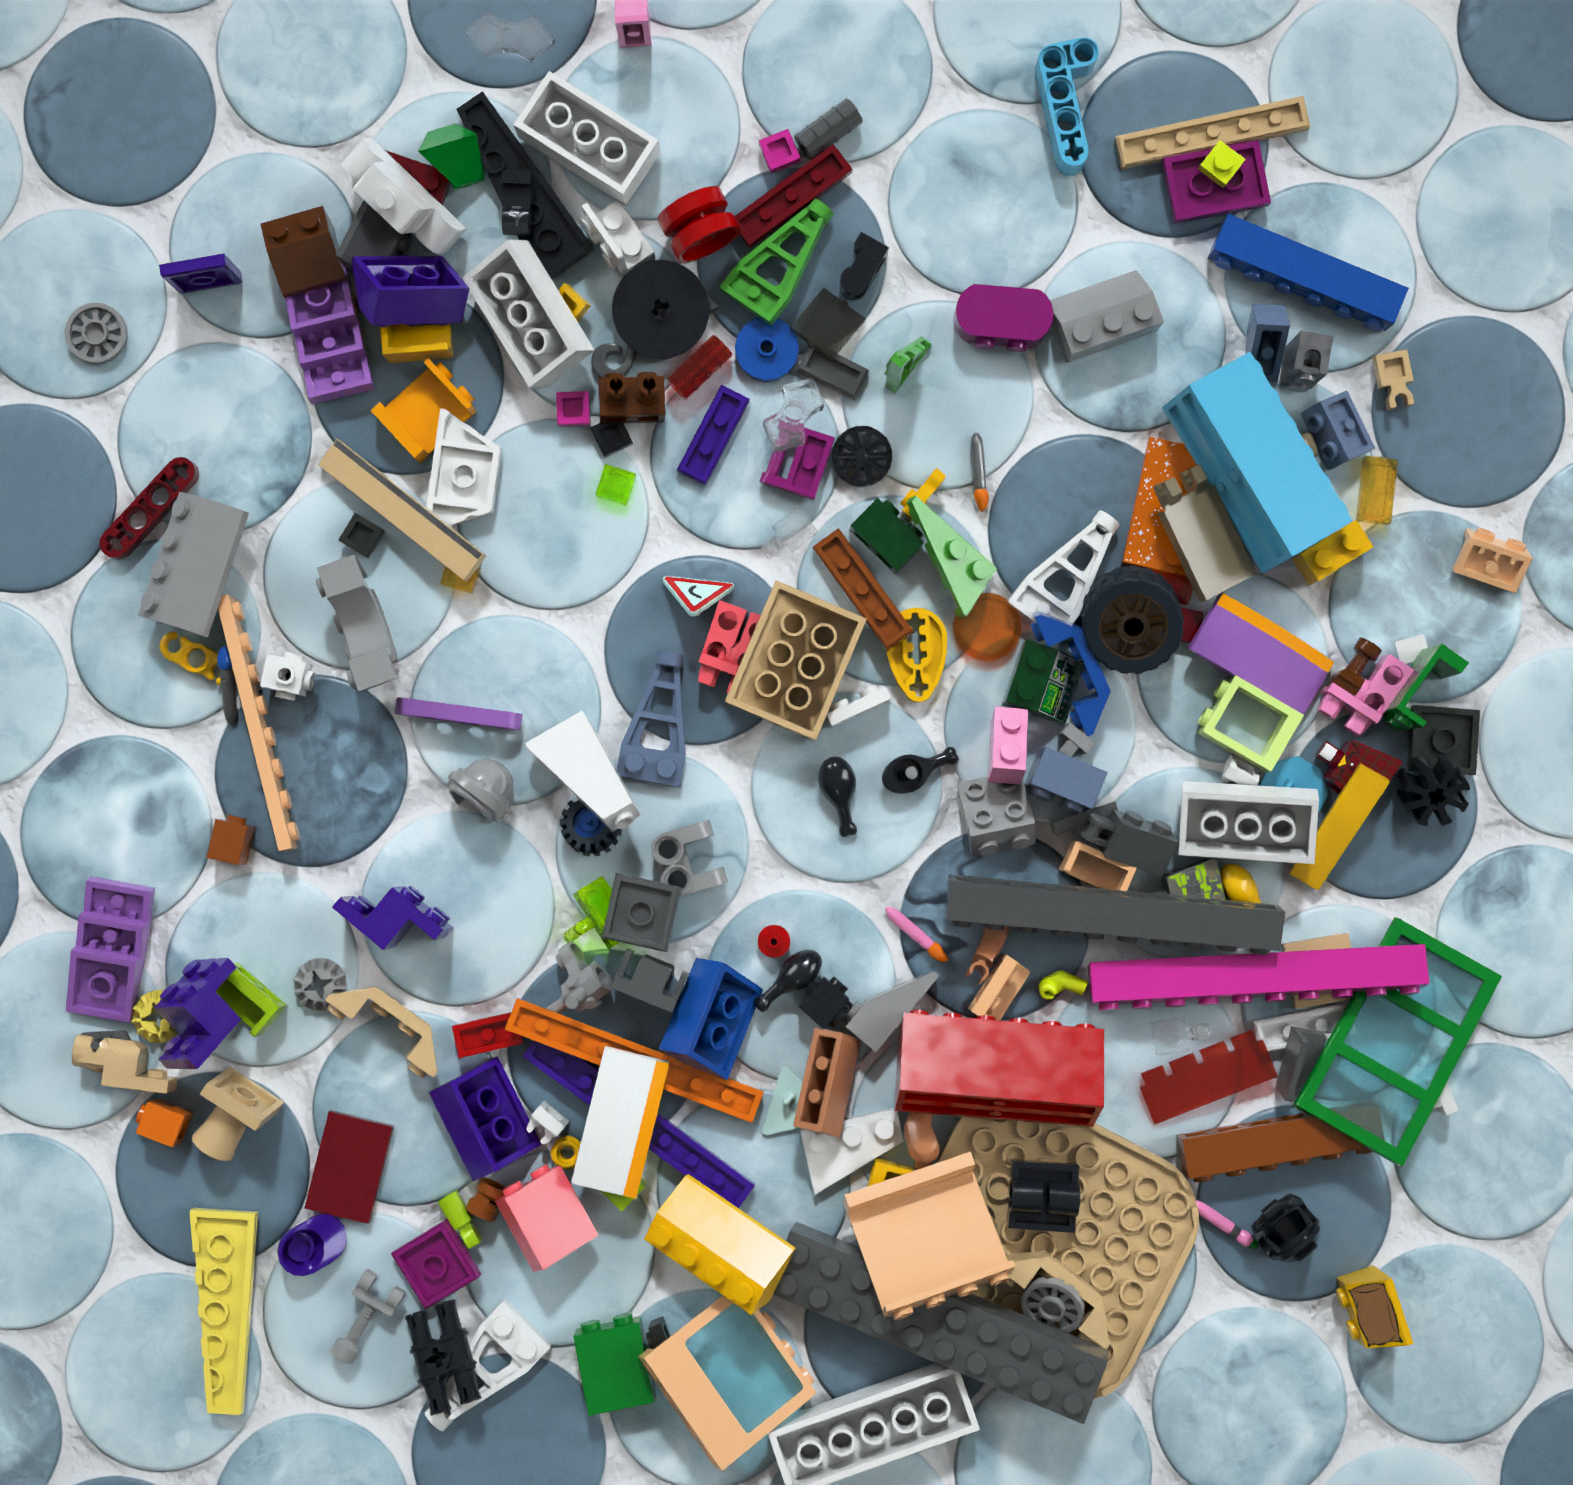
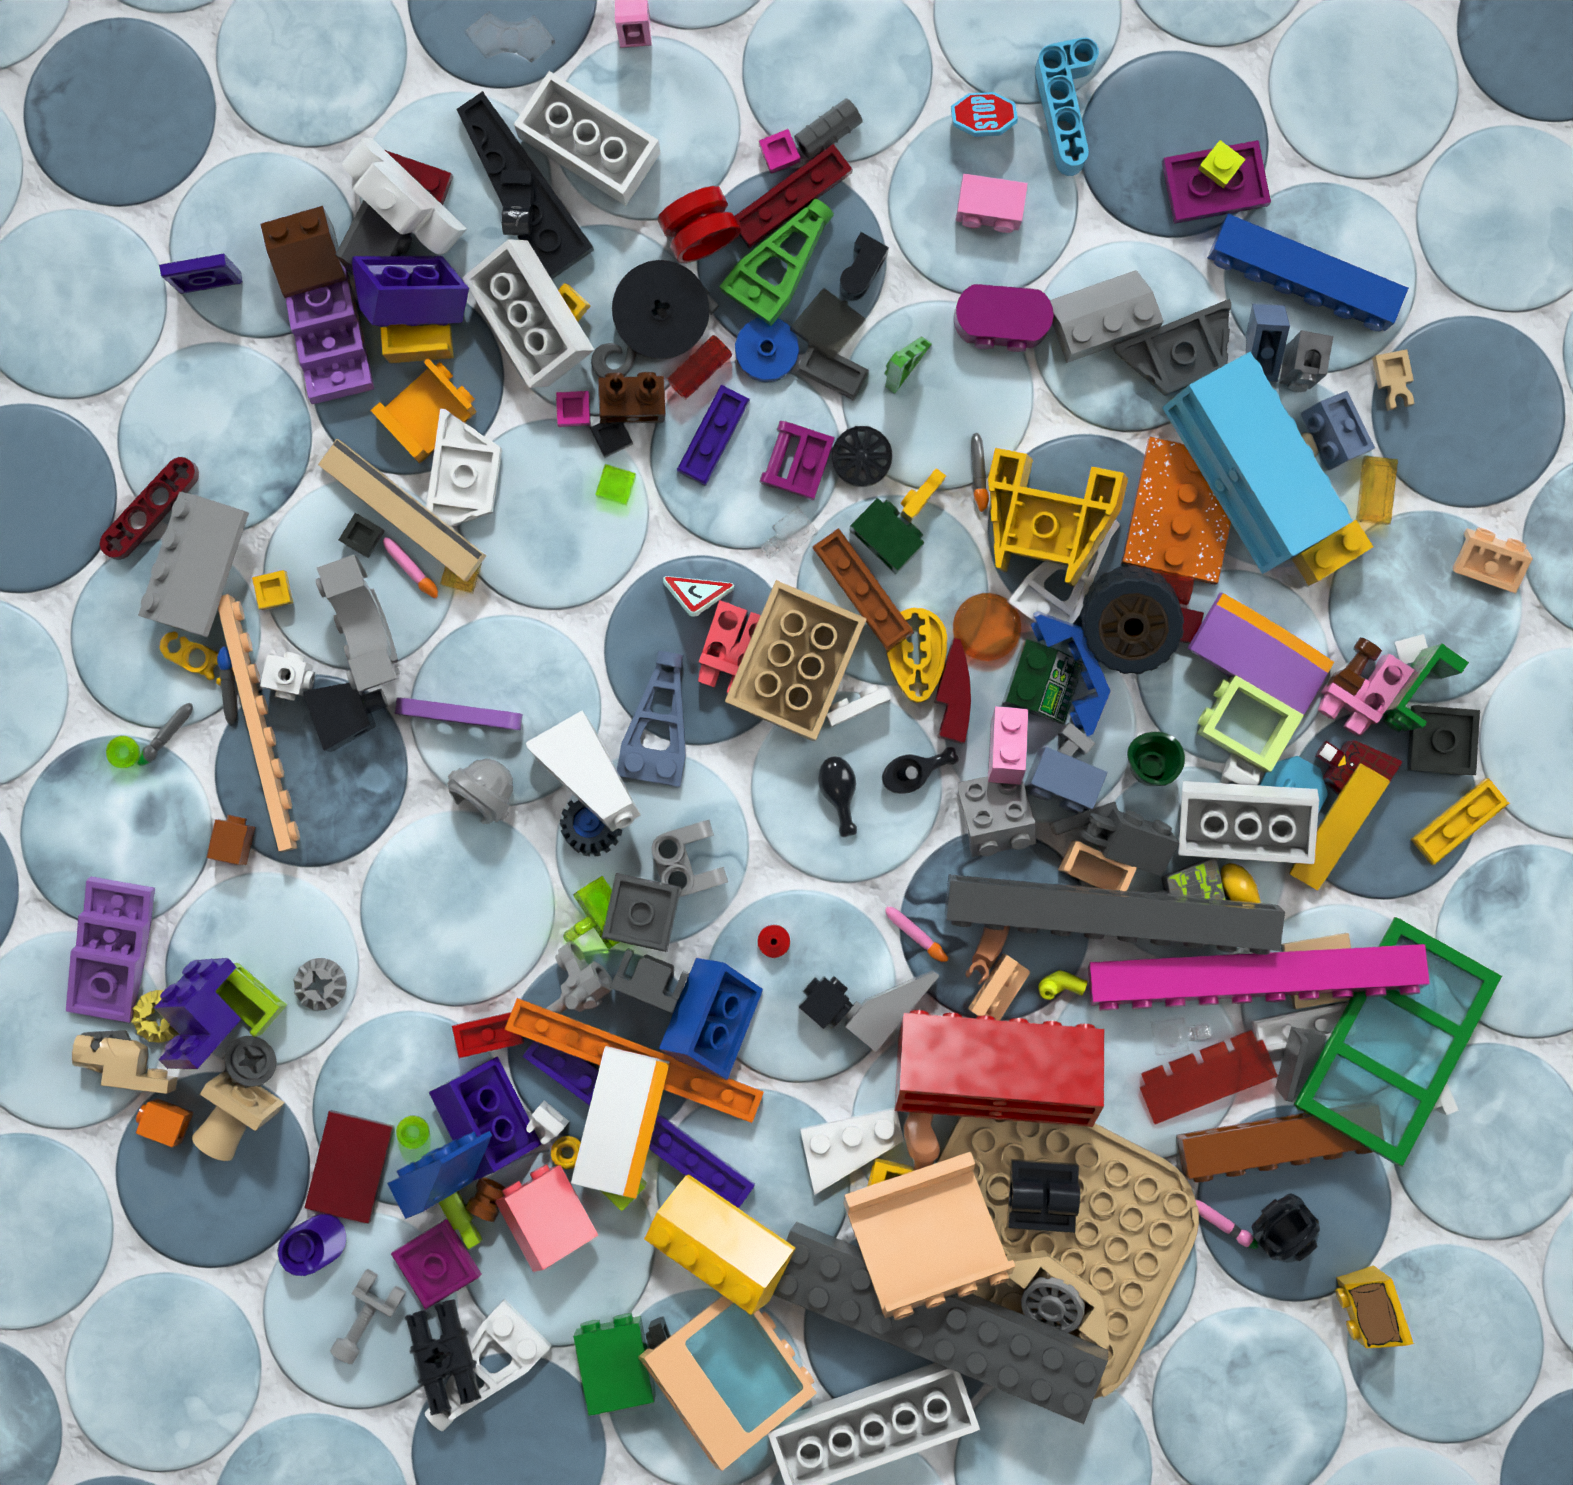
(96, 333): light grey wheel -> none
(114, 747): none -> clear neon green plate
(164, 735): none -> dark grey piece
(224, 1275): light yellow wing -> none
(254, 1049): none -> dark grey gear
(272, 590): none -> yellow plate
(342, 713): none -> black torso
(393, 916): dark purple bracket -> none
(404, 1137): none -> clear neon green plate
(421, 1054): tan slope -> none
(425, 584): none -> bright pink piece
(438, 1173): none -> blue slope
(454, 154): green slope -> none
(618, 235): white bracket -> none
(783, 1103): light aqua piece -> none
(786, 426): clear tile -> none
(794, 975): black piece -> none
(827, 1082): nougat brick -> none
(955, 694): none -> dark red slope
(958, 562): wing -> none
(984, 114): none -> piece
(991, 203): none -> bright pink brick
(1049, 523): none -> yellow wedge
(1155, 758): none -> dark green helmet
(1180, 350): none -> dark grey wing
(1202, 534): dark tan tile -> none
(1204, 133): tan tile -> none
(1420, 792): black gear -> none
(1460, 821): none -> yellow tile

